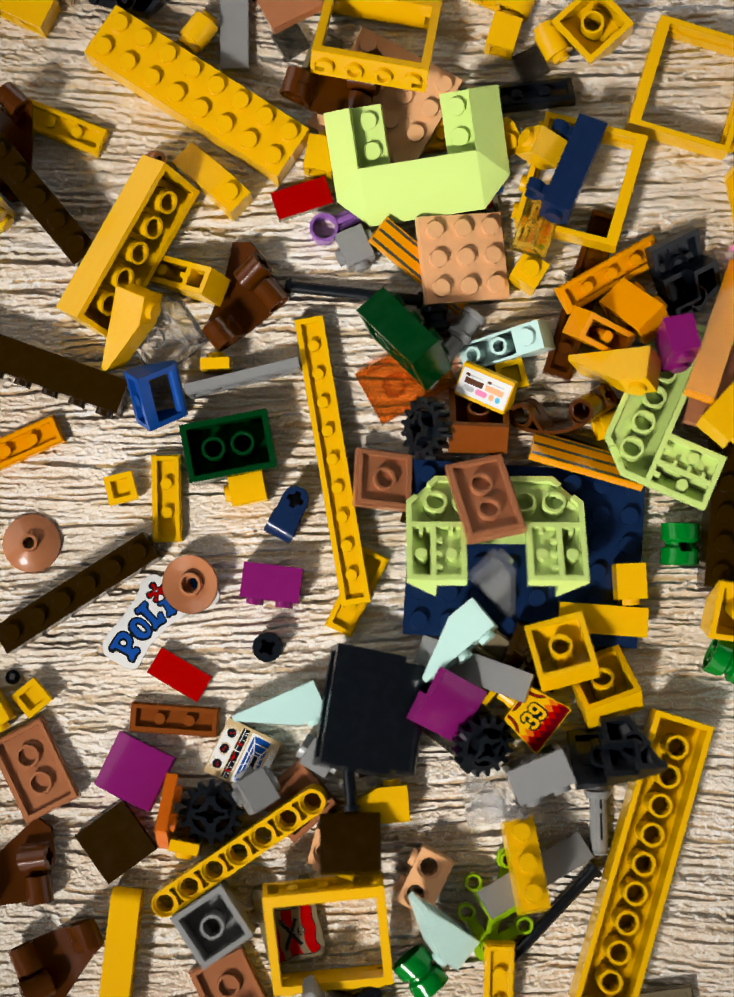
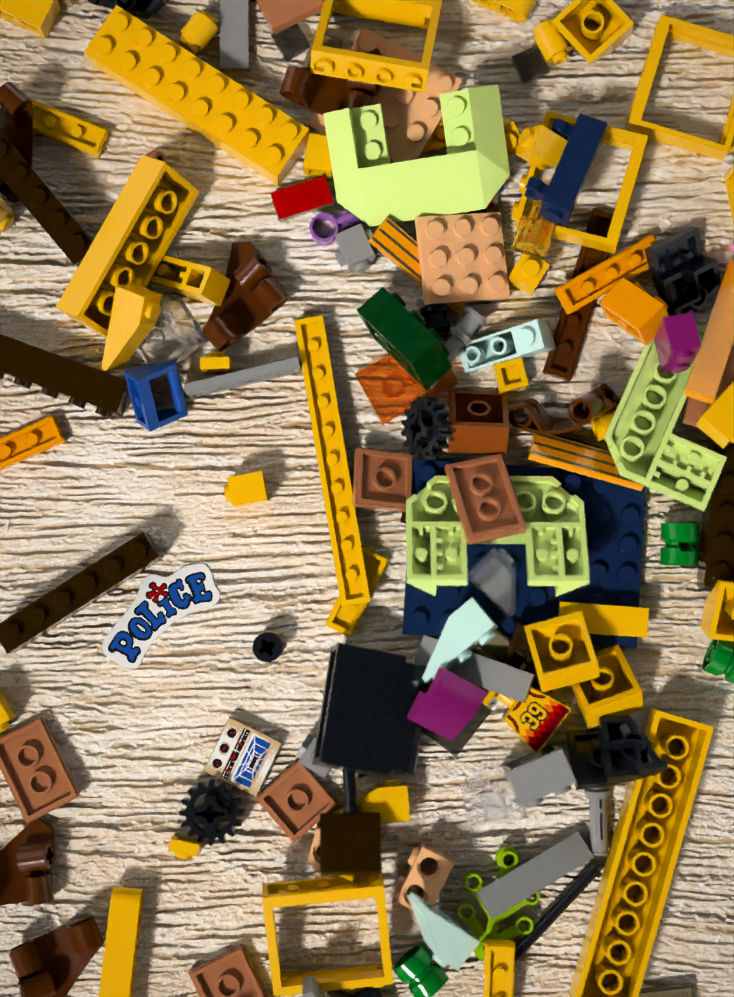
(12, 677): black piece -> none
(32, 697): yellow plate -> none
(45, 548): nougat dish -> none
(116, 841): dark brown tile -> none
(121, 488): yellow plate -> none
(135, 771): magenta slope -> none
(166, 817): orange wing -> none
(167, 498): yellow tile -> none
(174, 719): dark orange tile -> none
(178, 588): nougat dish -> none
(179, 674): red tile -> none
(213, 181): yellow slope -> none
(214, 924): light grey brick -> none
(228, 446): dark green brick -> none
(229, 860): yellow beam -> none
(255, 789): light grey brick -> none
(271, 583): magenta brick -> none
(286, 519): dark blue piece -> none
(291, 707): light aqua slope -> none
(296, 928): flag -> none
(346, 292): black bar -> none
(482, 744): black gear -> none
(486, 387): slope -> none
(503, 34): yellow brick -> none
(525, 866): yellow brick -> none
(536, 95): black tile -> none
(597, 331): light orange brick -> none
(627, 369): yellow slope -> none
(629, 583): yellow brick -> none

